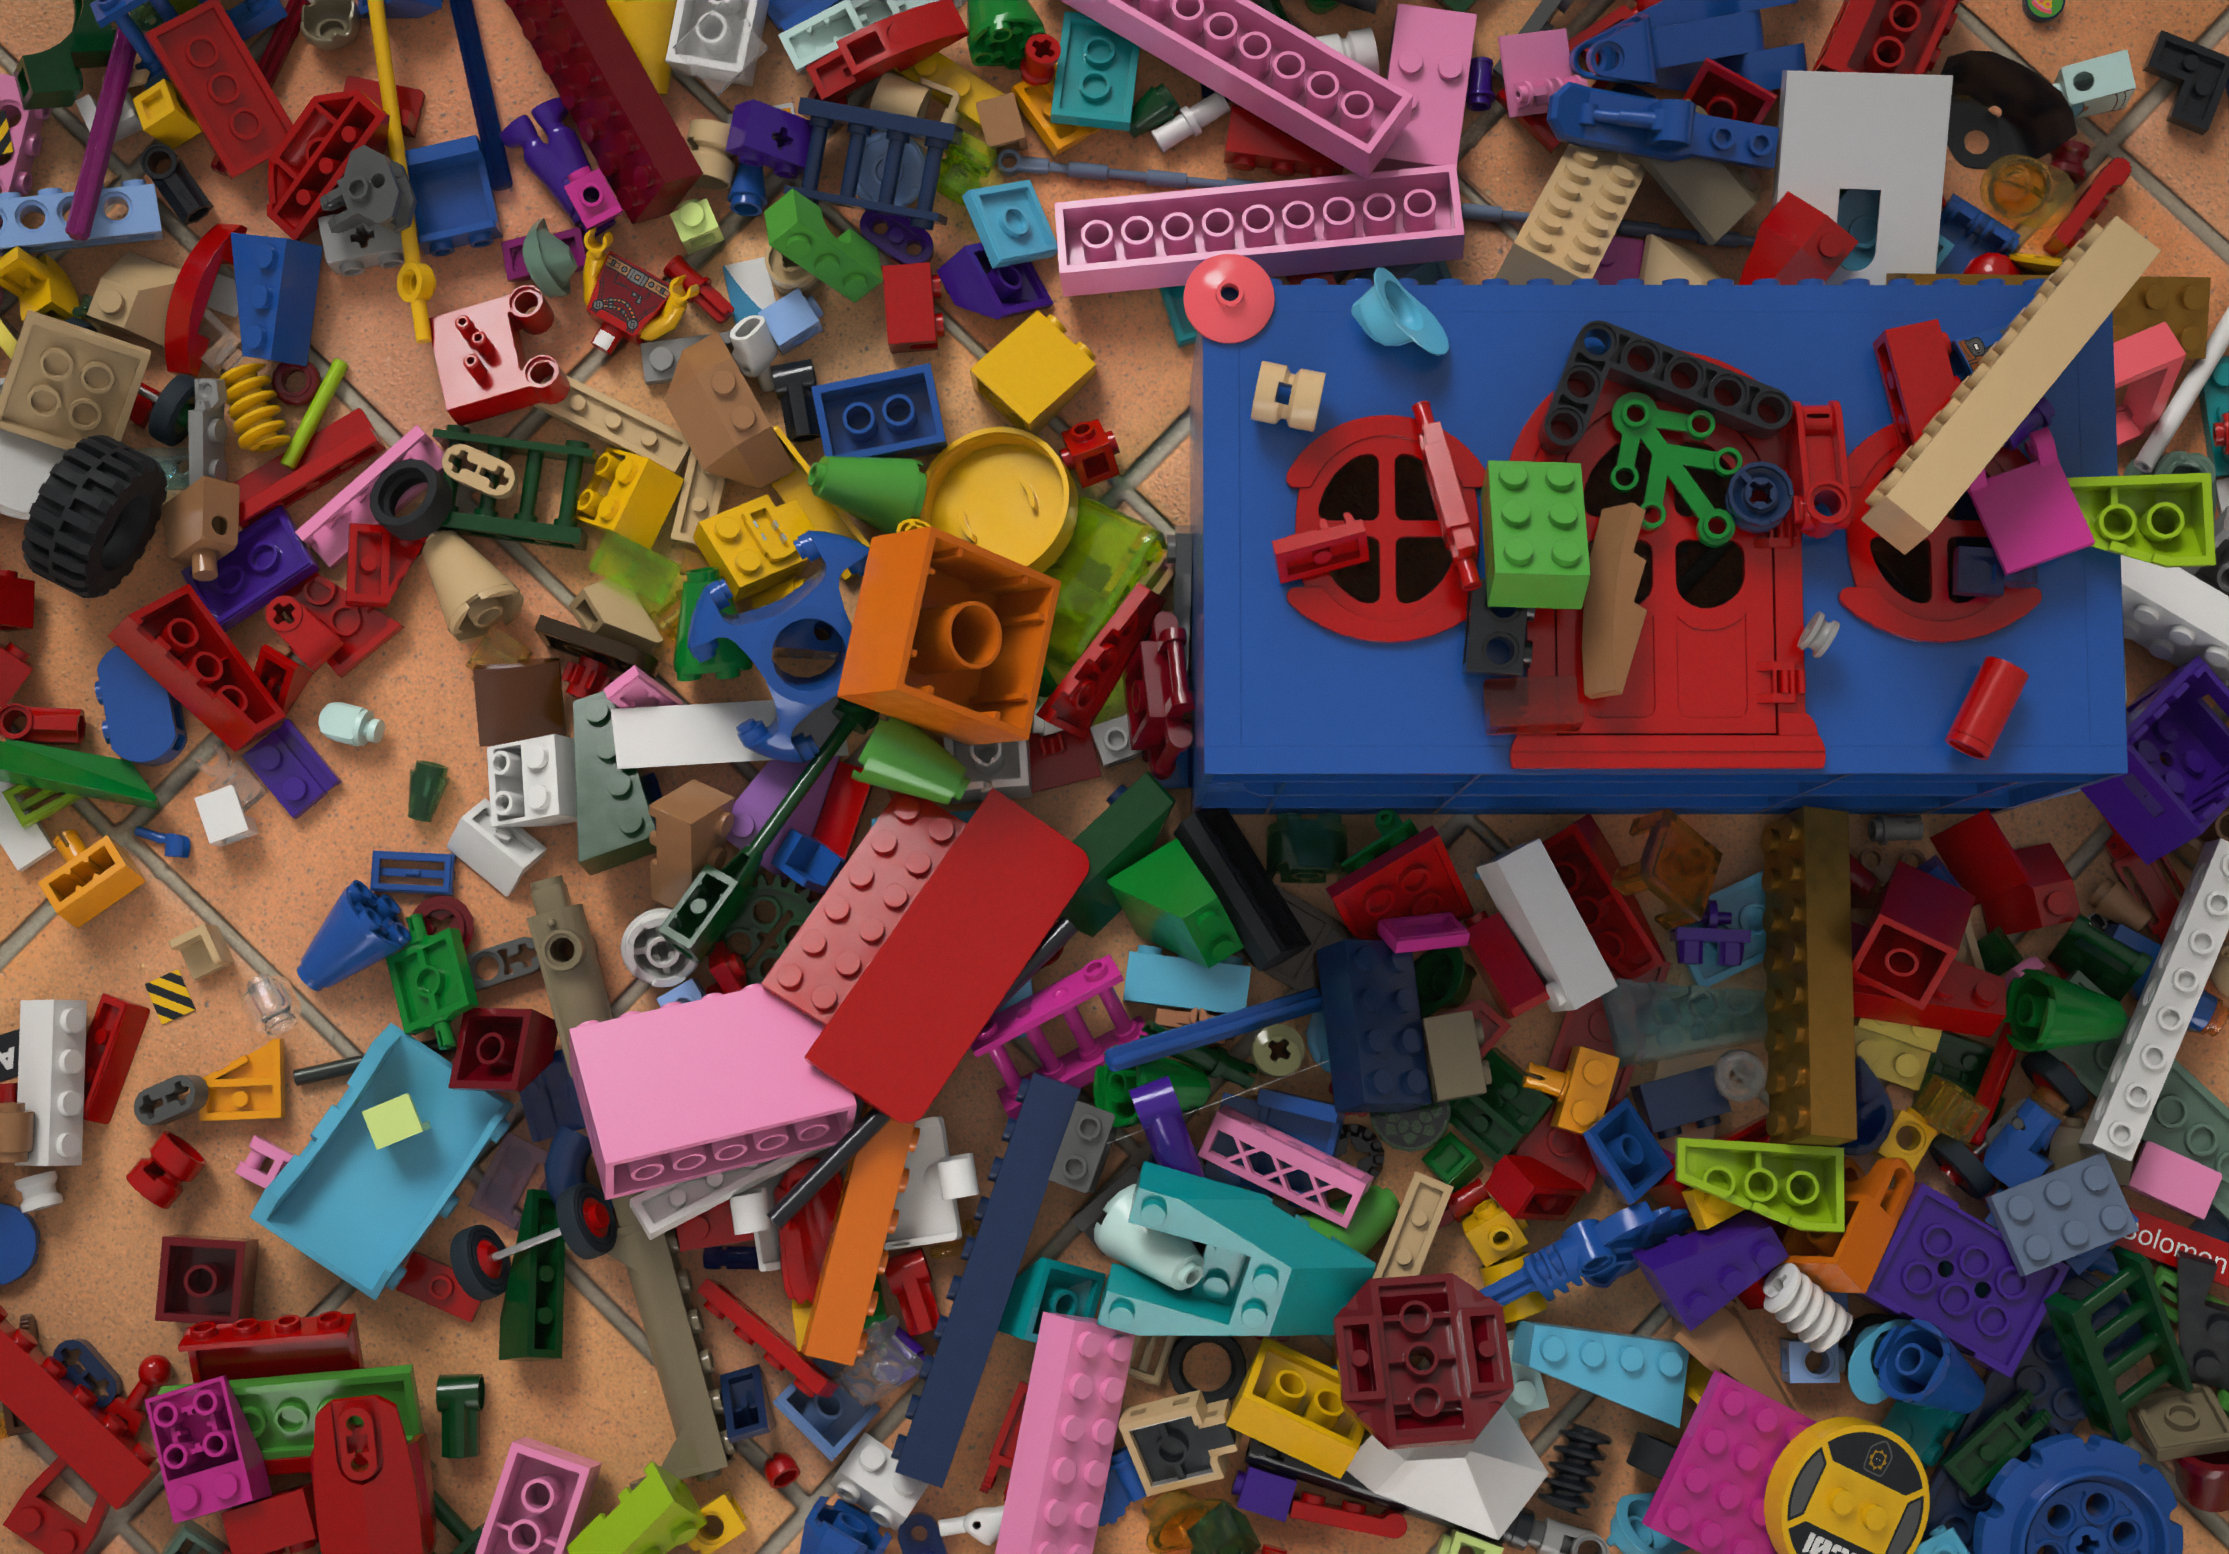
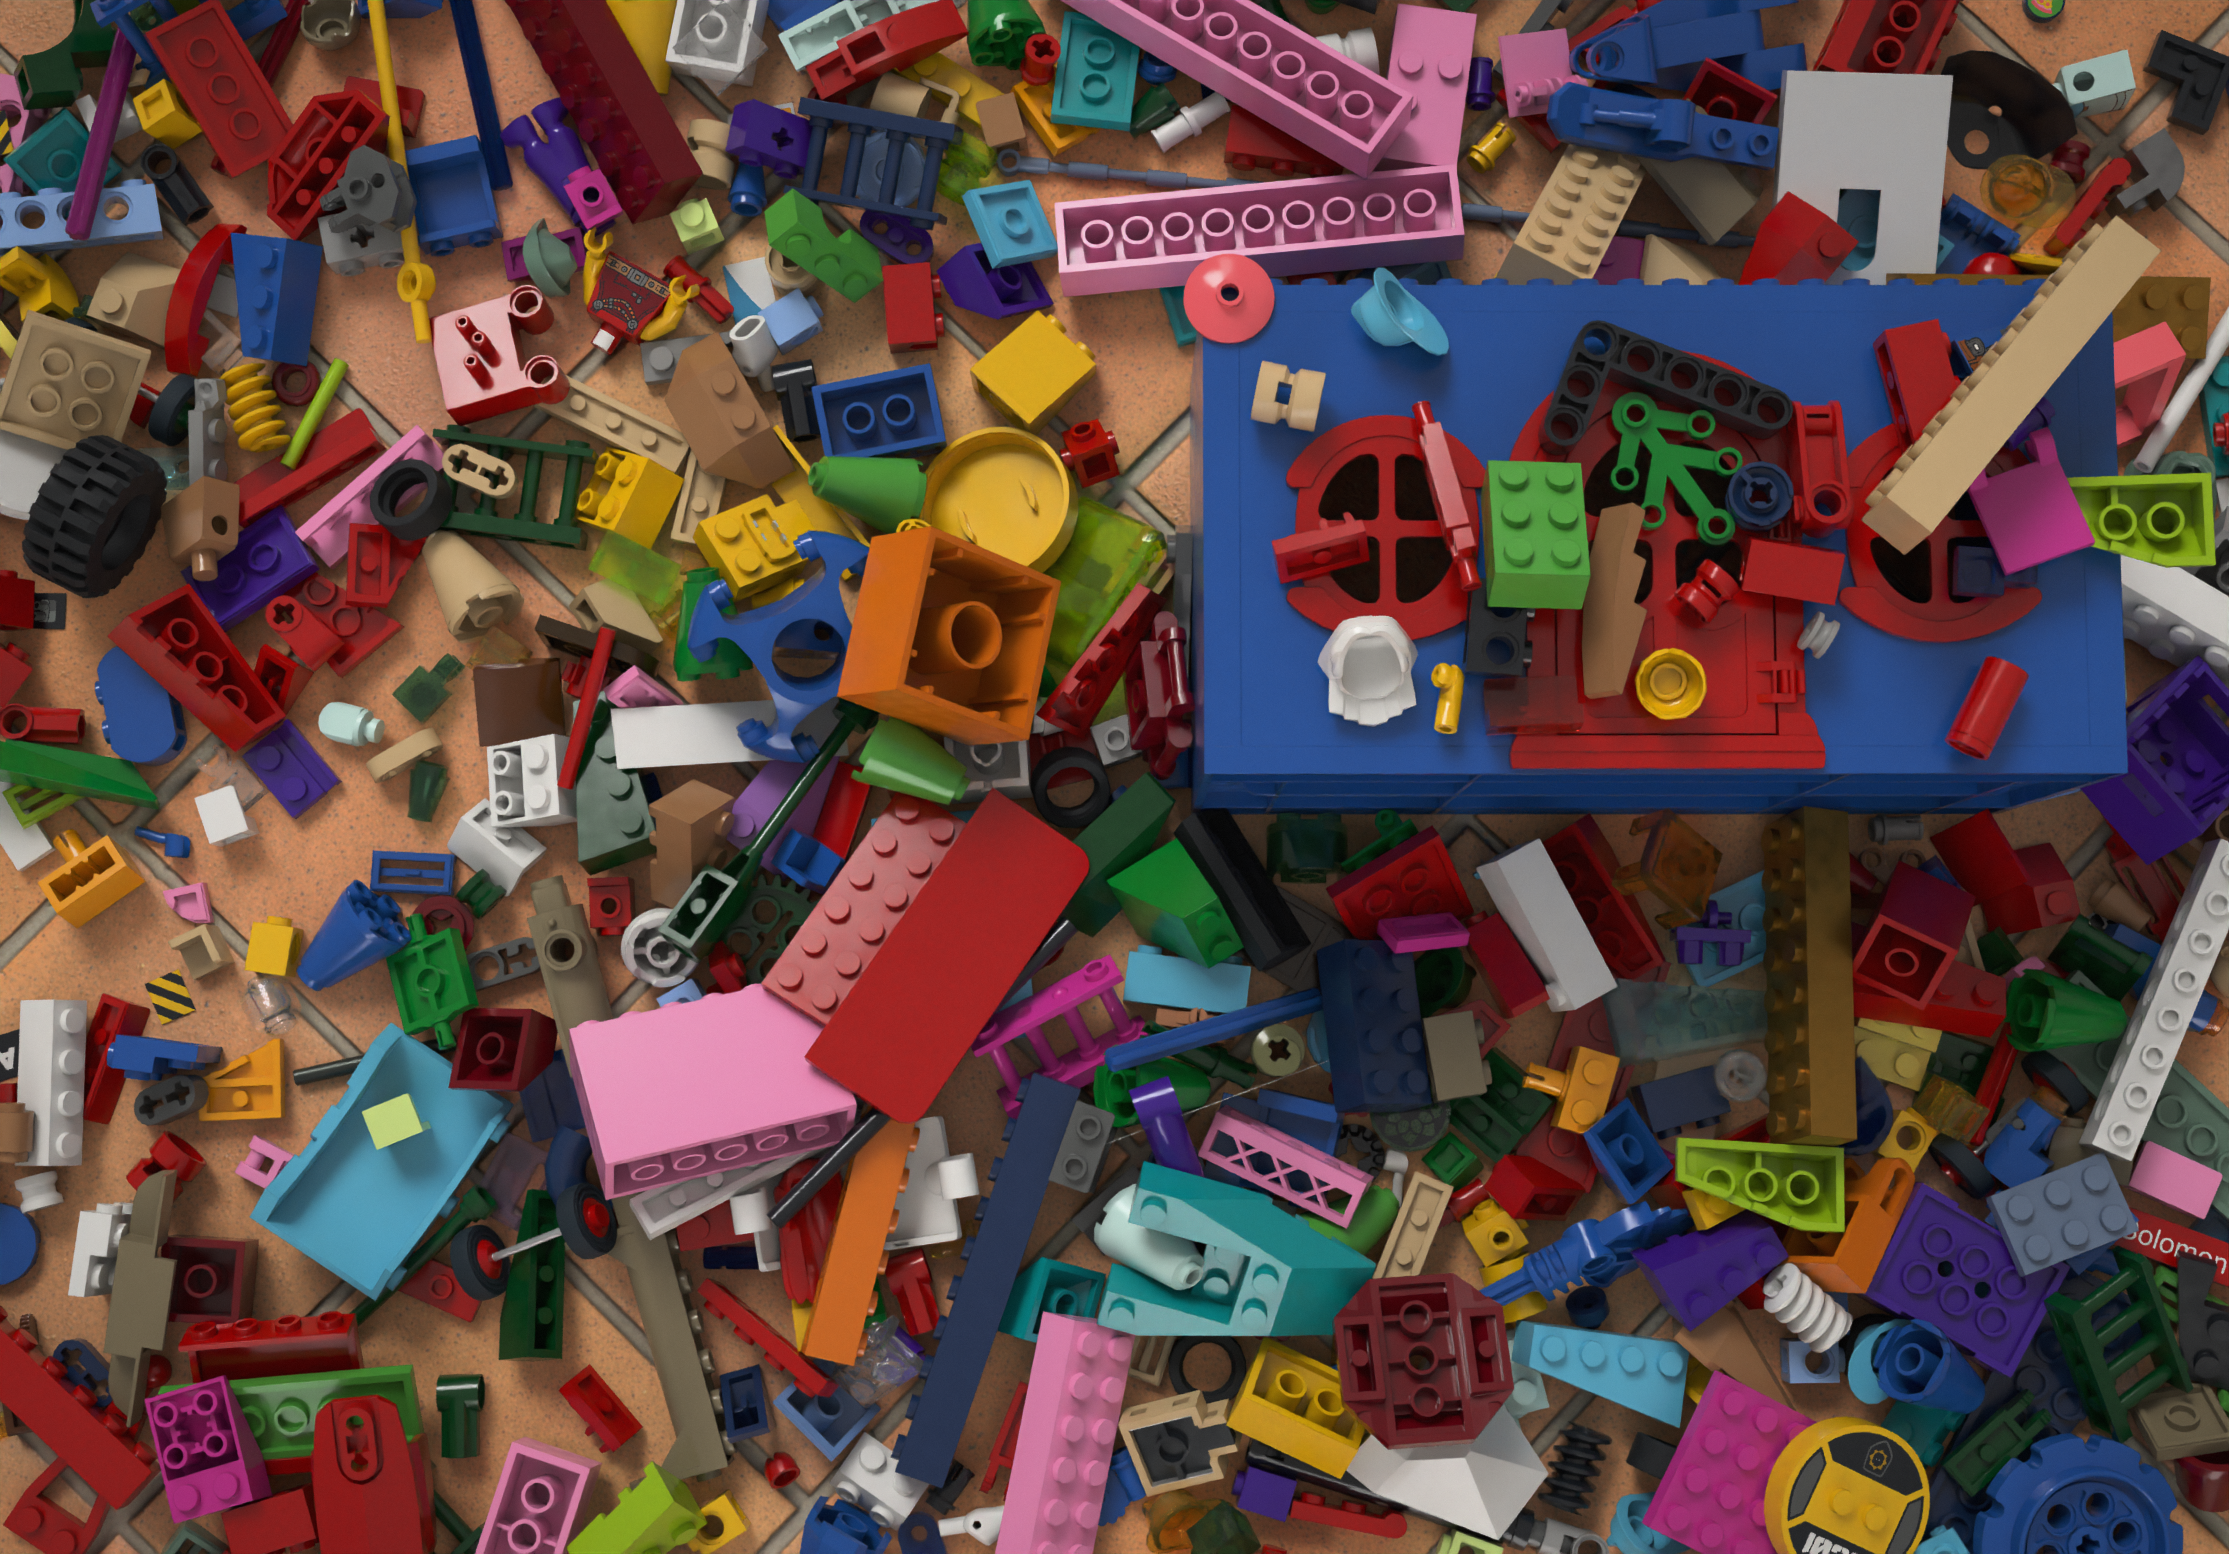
(49, 610): none -> black sticker
(55, 155): none -> teal tile
(98, 1248): none -> white plate
(140, 1295): none -> dark tan piece
(152, 1057): none -> blue plate
(191, 902): none -> bright pink tile
(274, 947): none -> yellow brick
(404, 755): none -> tan beam
(425, 690): none -> clear green plate
(476, 1205): none -> dark green piece
(481, 894): none -> dark green wheel
(586, 708): none -> red bar
(600, 1408): none -> red plate
(623, 892): none -> red brick
(944, 1498): none -> black pin
(1077, 815): none -> black tyre
(1155, 70): none -> blue plate
(1369, 669): none -> white hair
(1396, 1162): none -> white hand
(1451, 684): none -> yellow arm
(1483, 156): none -> yellow pin
(1587, 1306): none -> dark blue tile
(1671, 684): none -> yellow hair
(1707, 591): none -> red wheel
(1791, 569): none -> red hinge
(2156, 176): none -> flat silver brick

